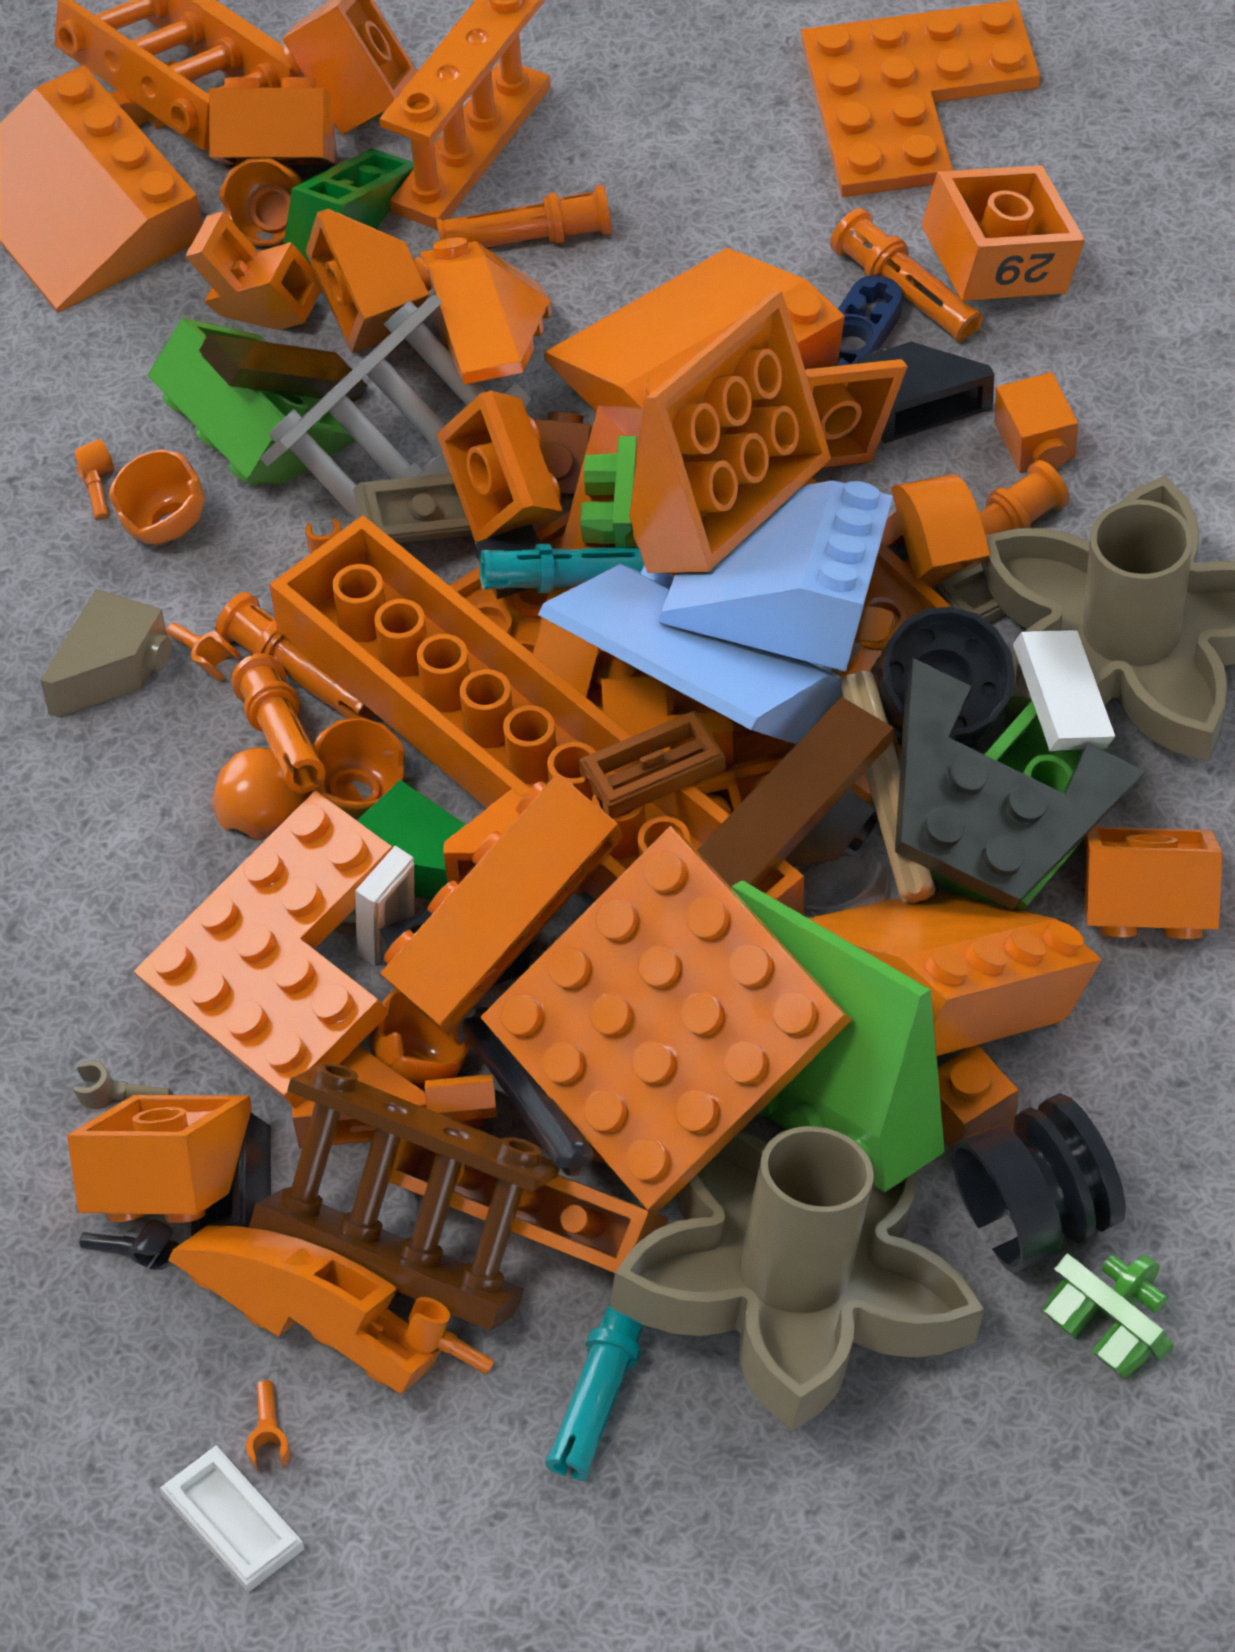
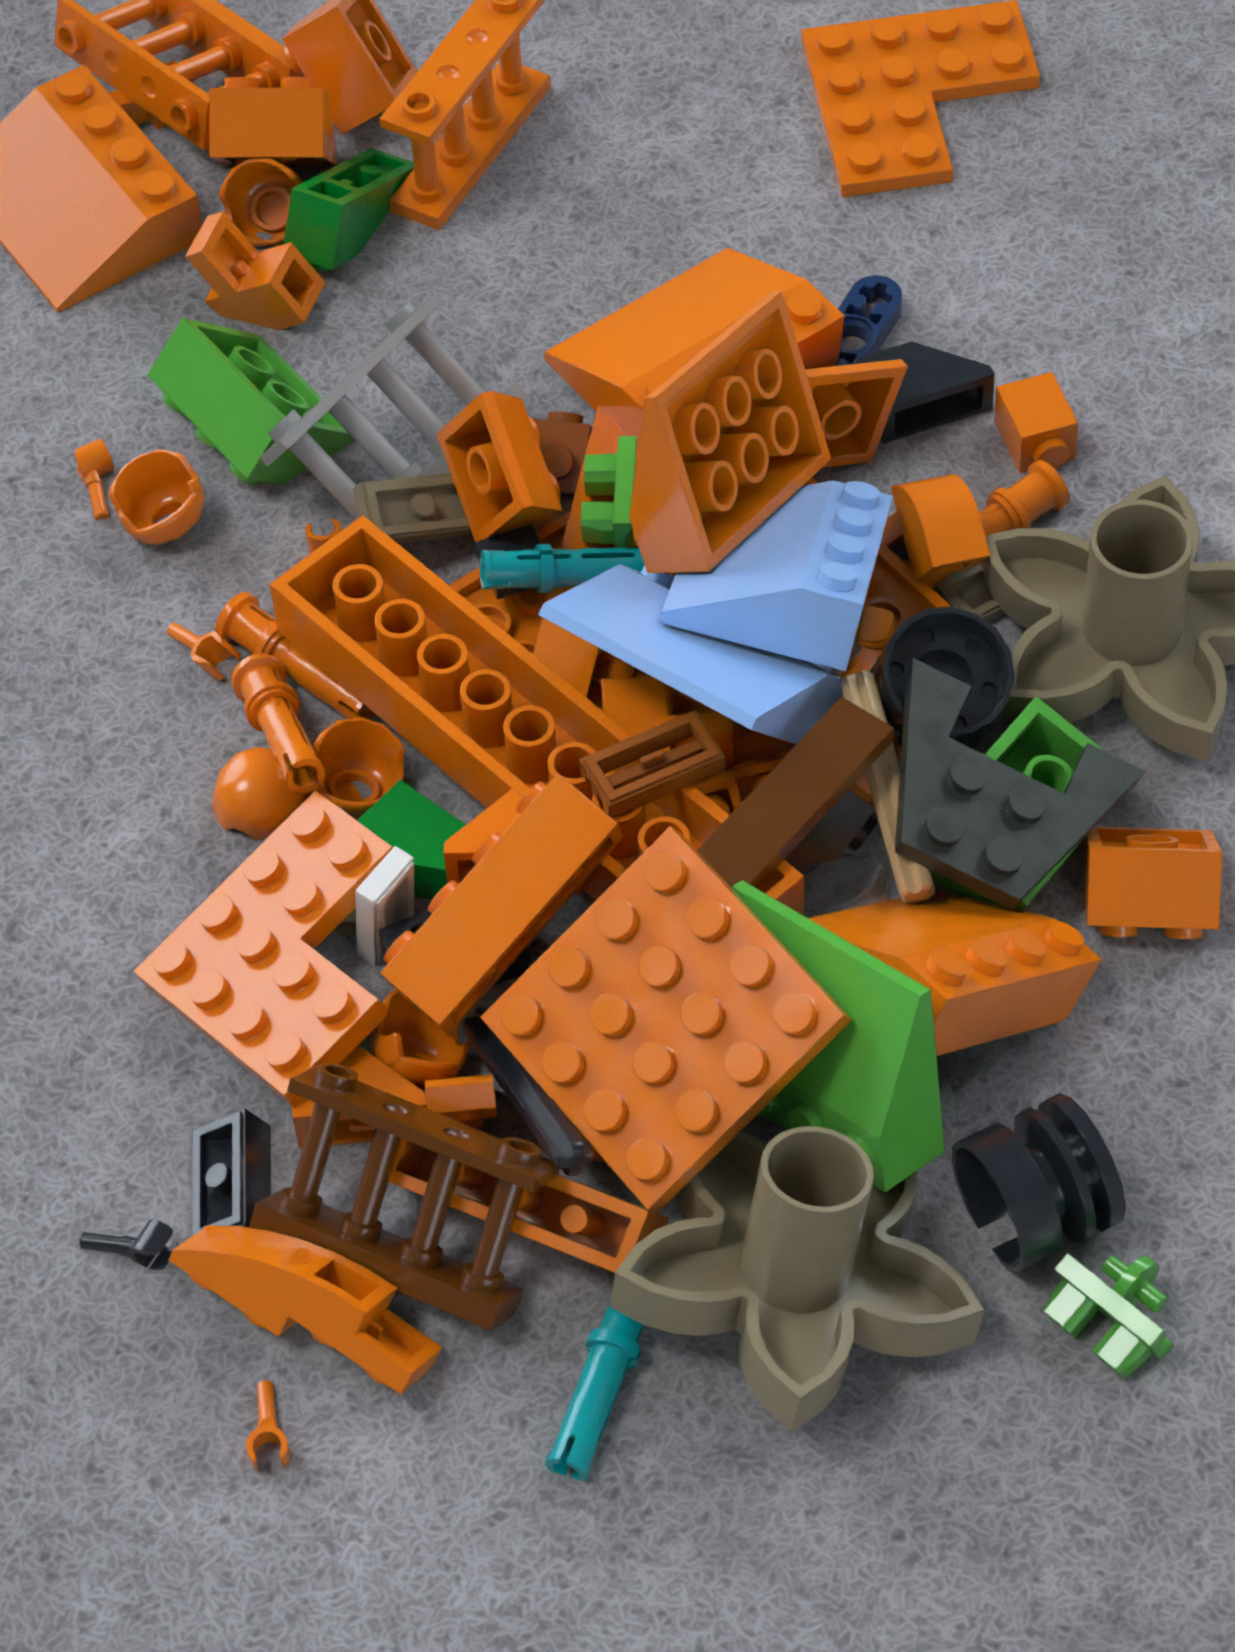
(106, 654): dark tan slope -> none
(107, 1089): dark tan hand -> none
(159, 1156): orange slope -> none
(232, 1518): white tile -> none
(277, 367): dark brown tile -> none
(364, 276): orange slope -> none
(428, 1332): orange hand -> none
(485, 309): orange wedge -> none
(553, 218): orange pin -> none
(891, 259): orange pin -> none
(974, 1095): orange brick -> none
(1002, 232): orange brick -> none
(1063, 690): white tile -> none

